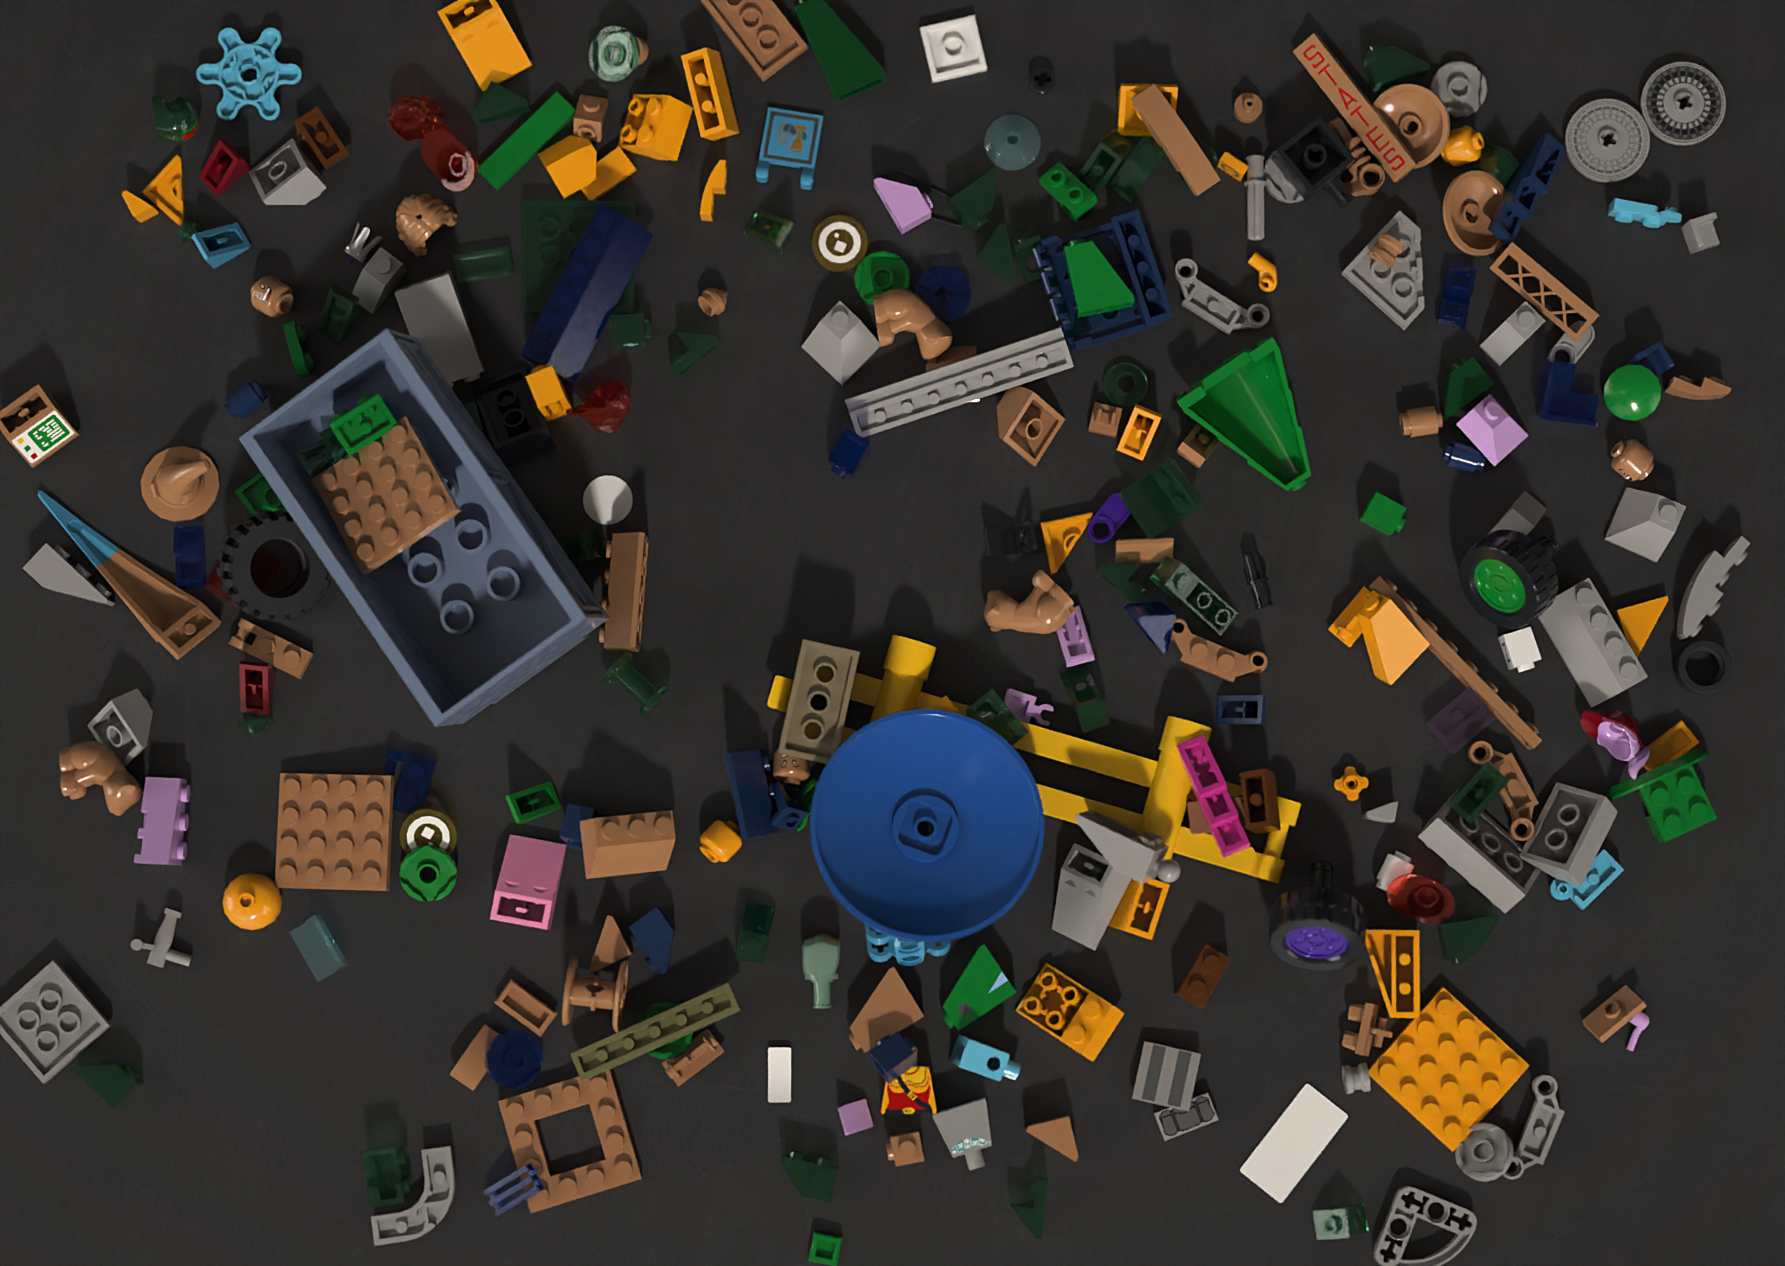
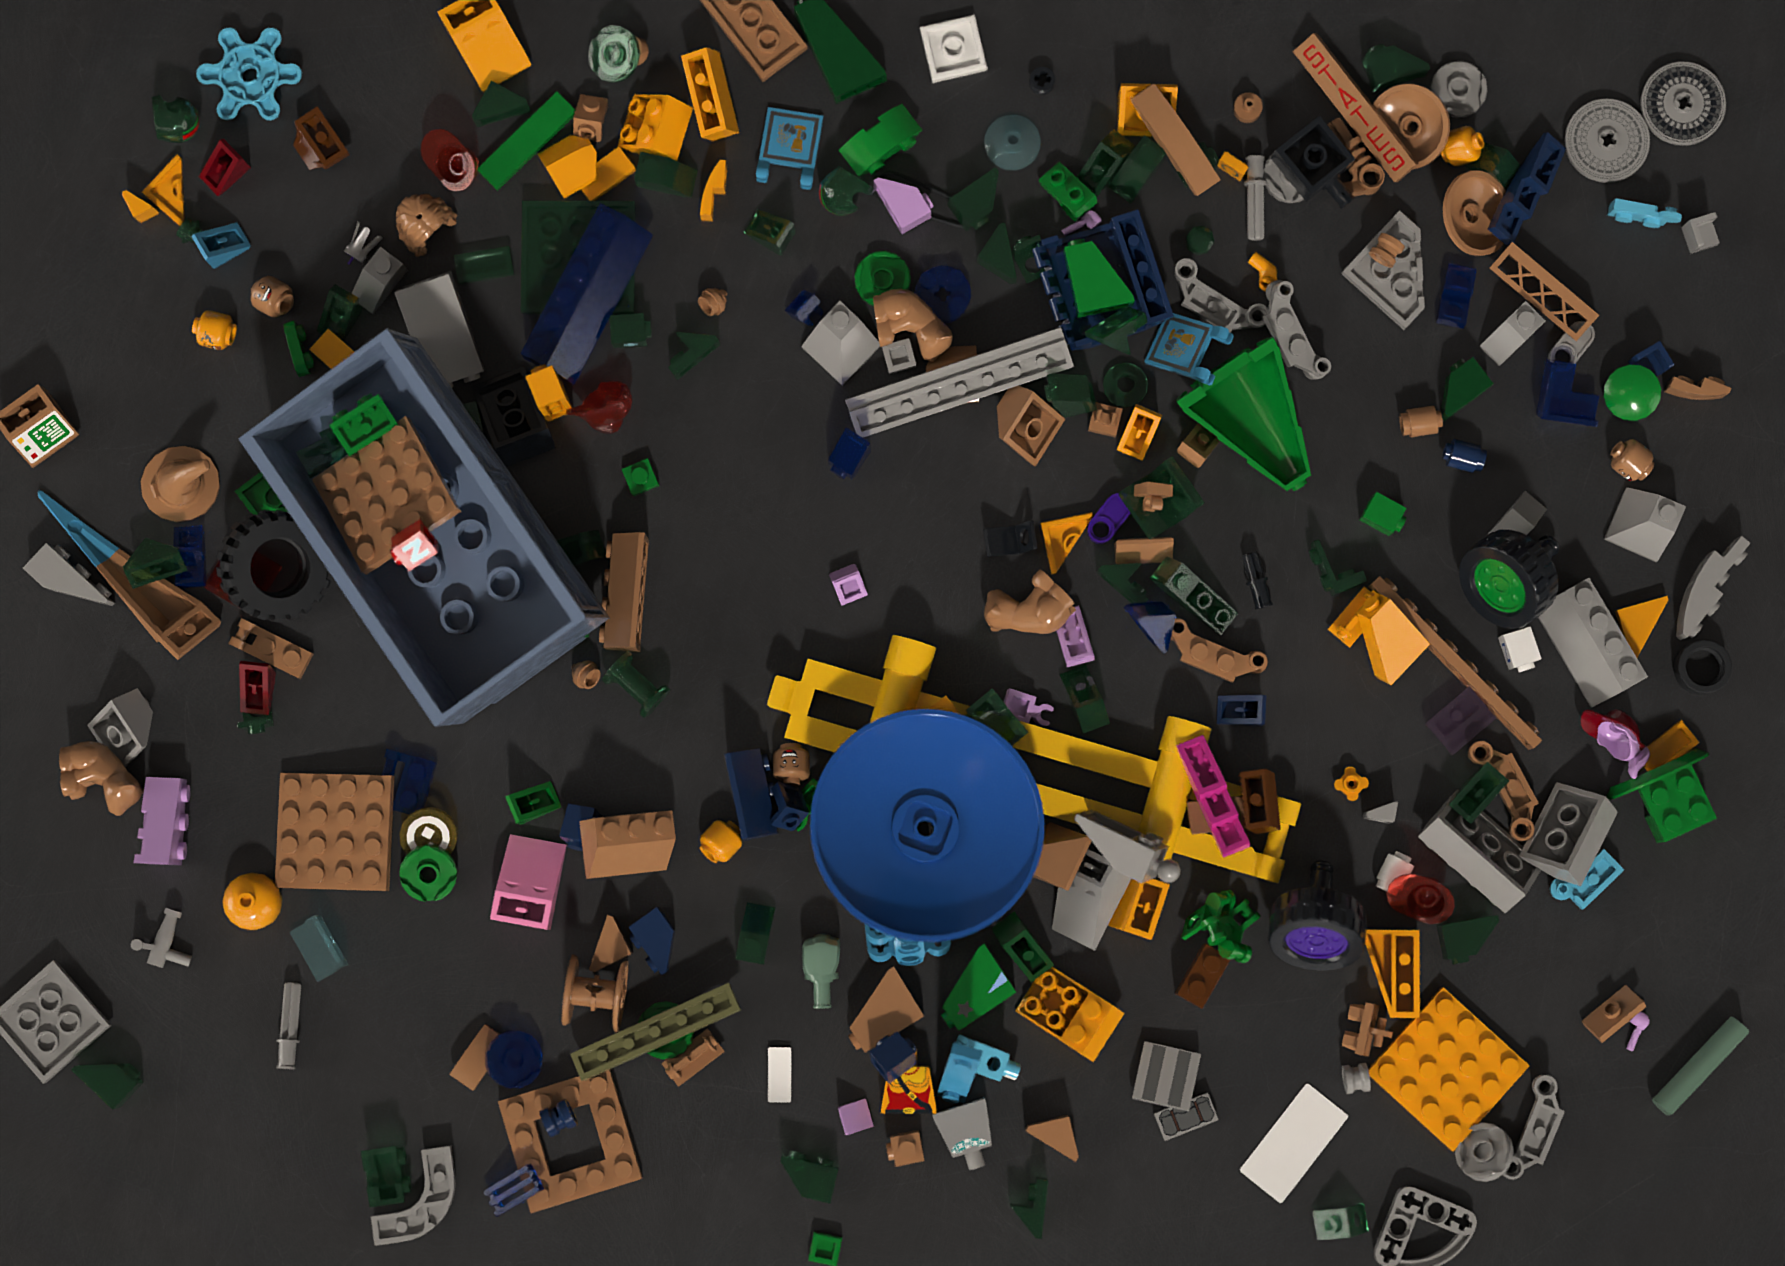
(152, 563): none -> clear green slope
(214, 330): none -> light orange head
(245, 400): dark blue brick -> none
(287, 177): light grey slope -> none
(289, 1026): none -> light grey axle
(331, 349): none -> light orange tile
(413, 545): none -> brick
(415, 117): clear red hair -> none
(526, 1008): medium nougat tile -> none
(558, 1118): none -> dark blue wheel
(585, 674): none -> medium nougat plate
(607, 499): white sticker -> none
(640, 477): none -> green plate
(665, 175): none -> clear green slope
(803, 306): none -> clear blue tile
(836, 693): dark tan brick -> none
(838, 190): none -> clear green helmet
(839, 243): clear yellow tile -> none
(848, 584): none -> lavender slope
(870, 148): none -> green brick
(899, 356): none -> light grey tile
(959, 1073): none -> dark azure plate
(1022, 946): none -> dark green slope
(1061, 855): none -> medium nougat slope
(1070, 394): none -> clear green slope
(1091, 219): none -> lavender hand
(1114, 329): none -> clear green slope
(1153, 494): none -> medium nougat tile
(1182, 346): none -> dark azure flag
(1200, 240): none -> clear green tile
(1224, 931): none -> green piece
(1289, 334): none -> light grey plate
(1347, 579): none -> clear green bracket
(1492, 429): lavender slope -> none
(1700, 1066): none -> sand green brick

